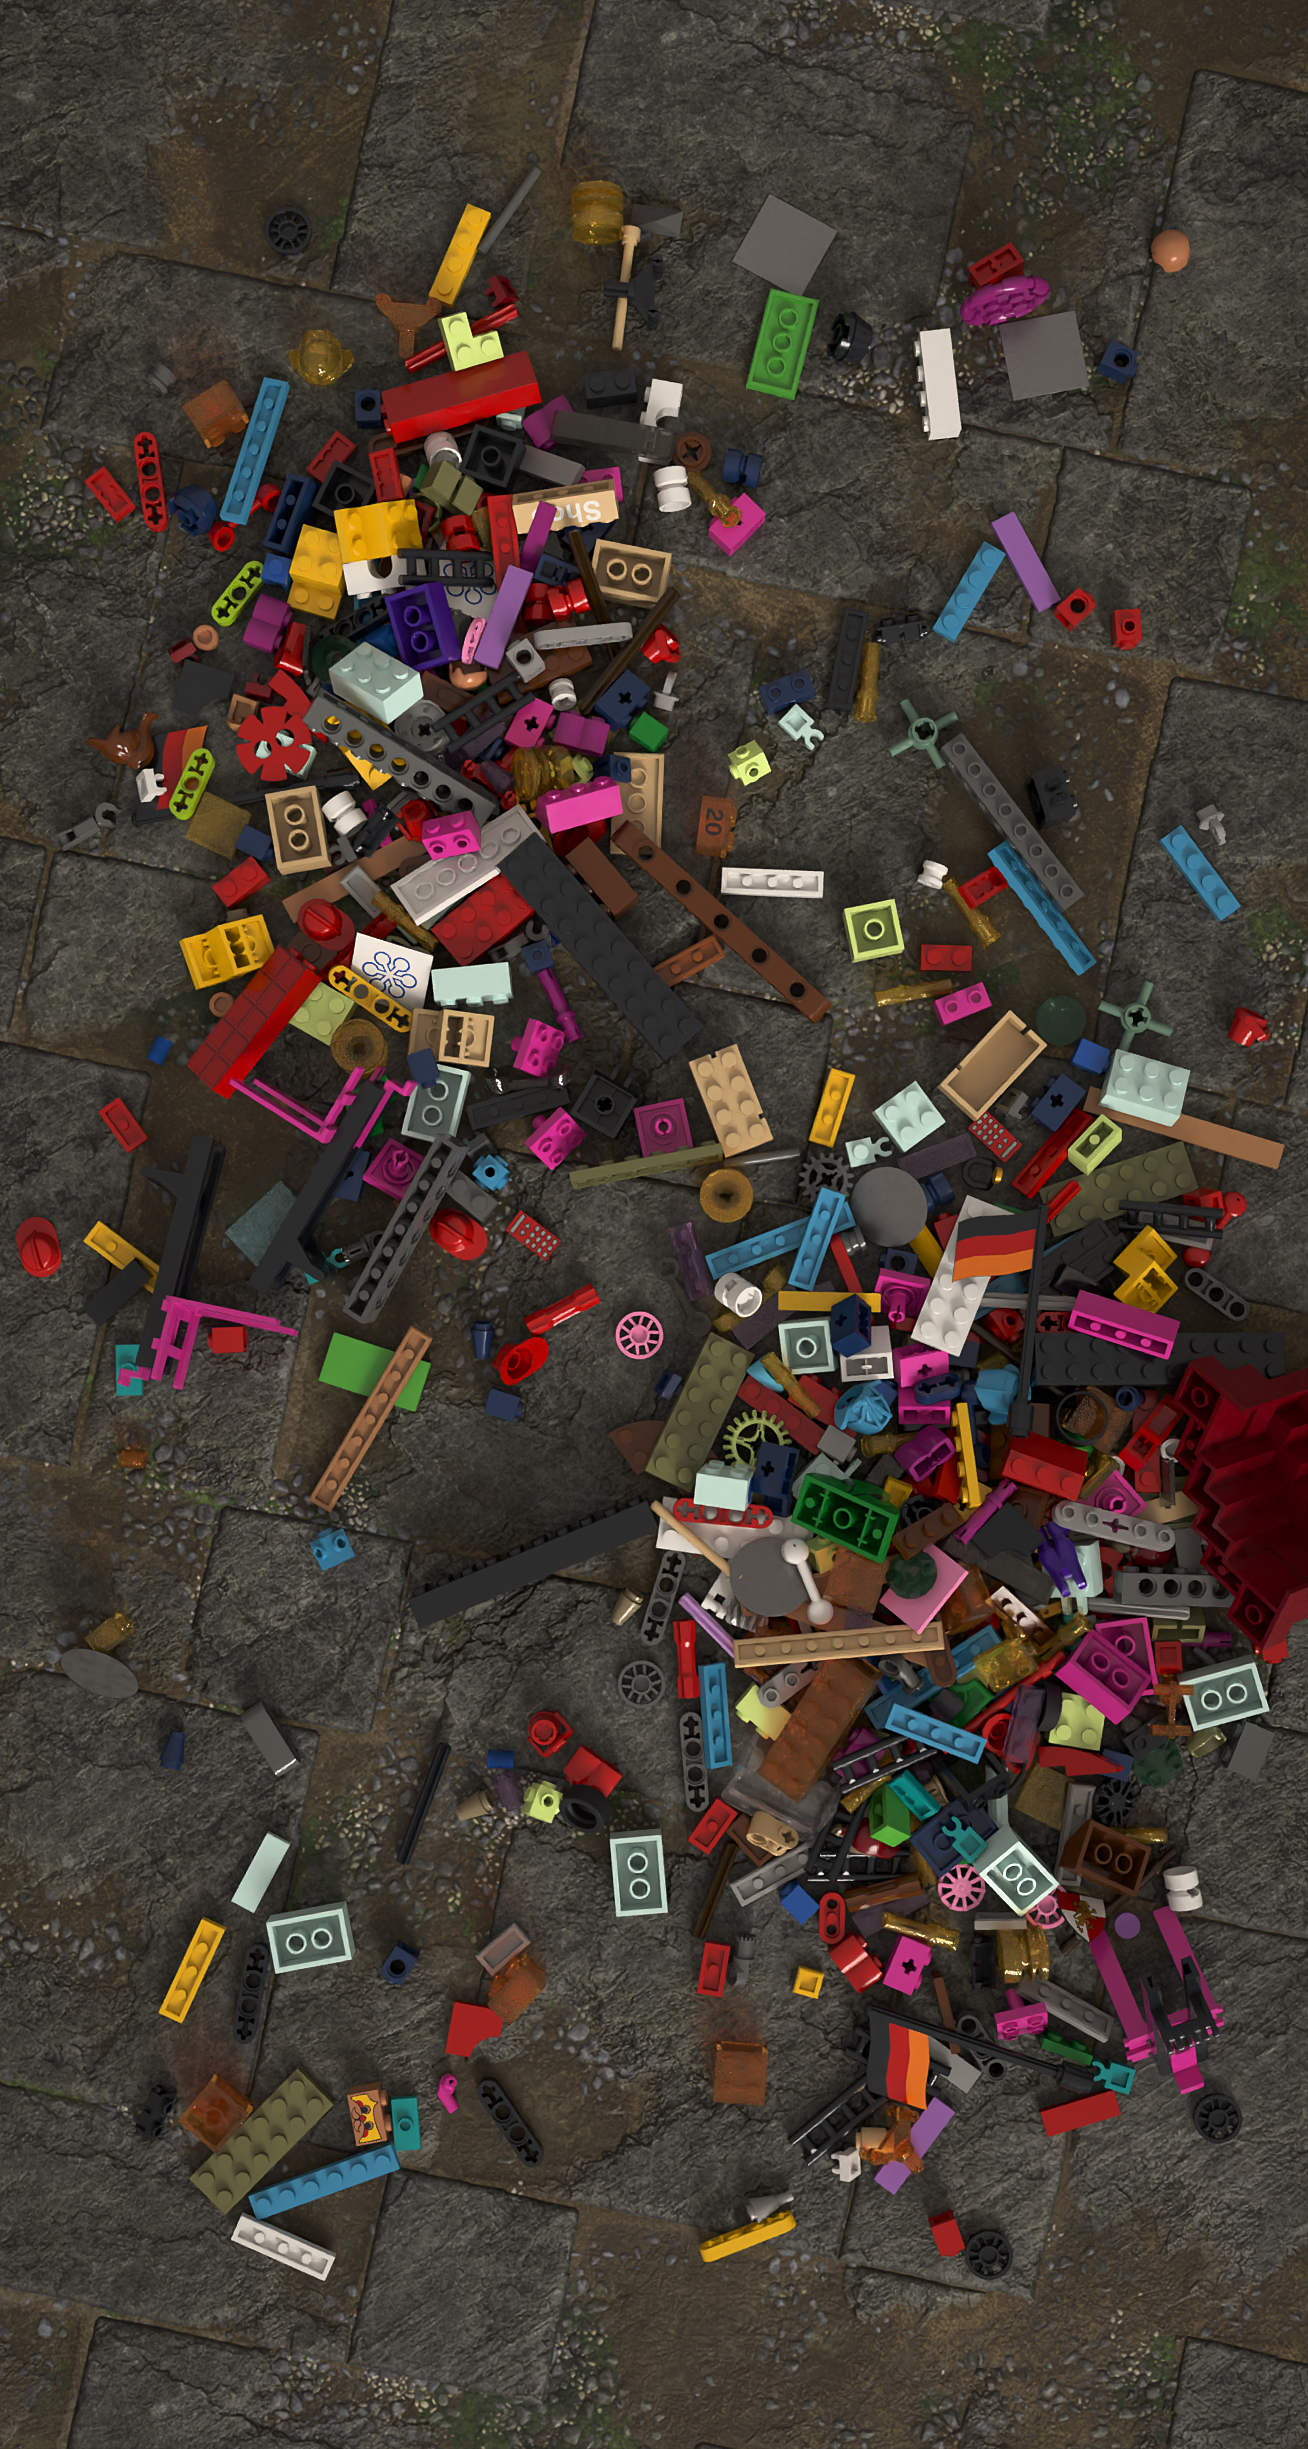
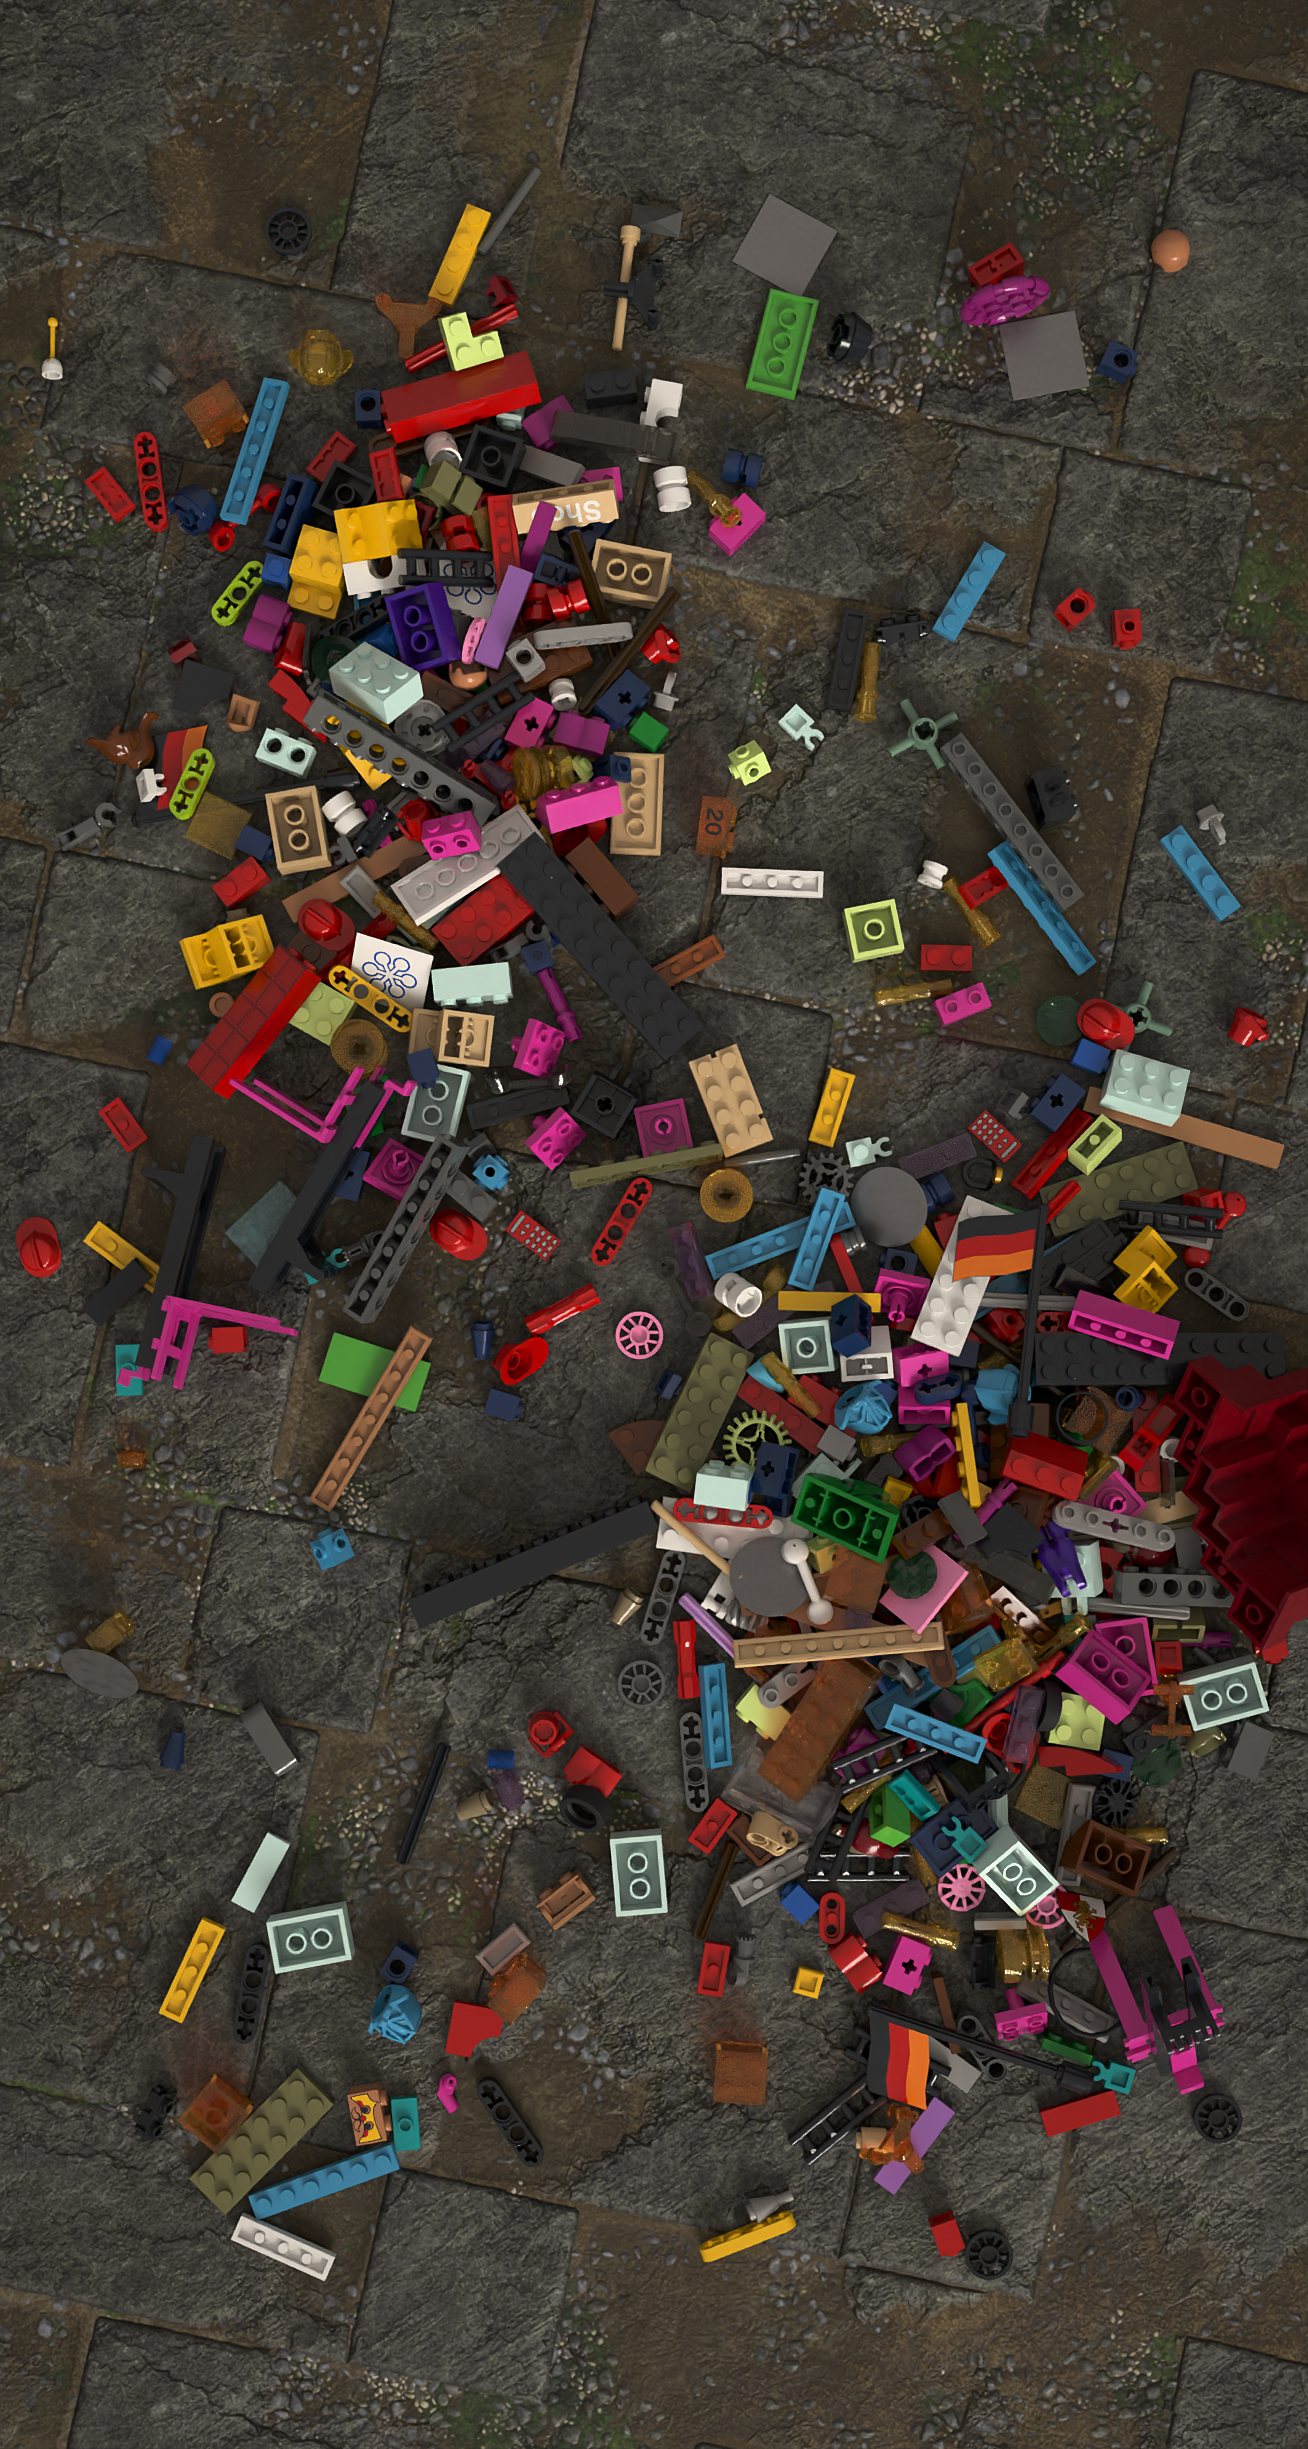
(52, 367): none -> white hinge
(205, 638): nougat tile -> none
(259, 692): dark red tile -> none
(273, 722): red piece -> none
(398, 2015): none -> dark azure piece
(542, 1801): yellowish green brick -> none
(566, 1898): none -> medium nougat hinge
(597, 213): clear yellow wheel -> none
(625, 1223): none -> red beam
(693, 441): reddish brown gear -> none
(707, 908): reddish brown beam -> none
(786, 692): dark blue brick -> none
(849, 2164): white tile -> none
(903, 1886): reddish brown axle -> none
(908, 1117): light aqua brick -> none
(938, 384): white brick -> none
(962, 1518): none -> dark grey tile
(991, 1066): tan piece -> none
(1025, 562): medium lavender tile -> none
(1055, 2010): none -> black piece
(1105, 1024): none -> red piece
(1126, 1924): medium lavender tile -> none
(1182, 1887): white wheel -> none

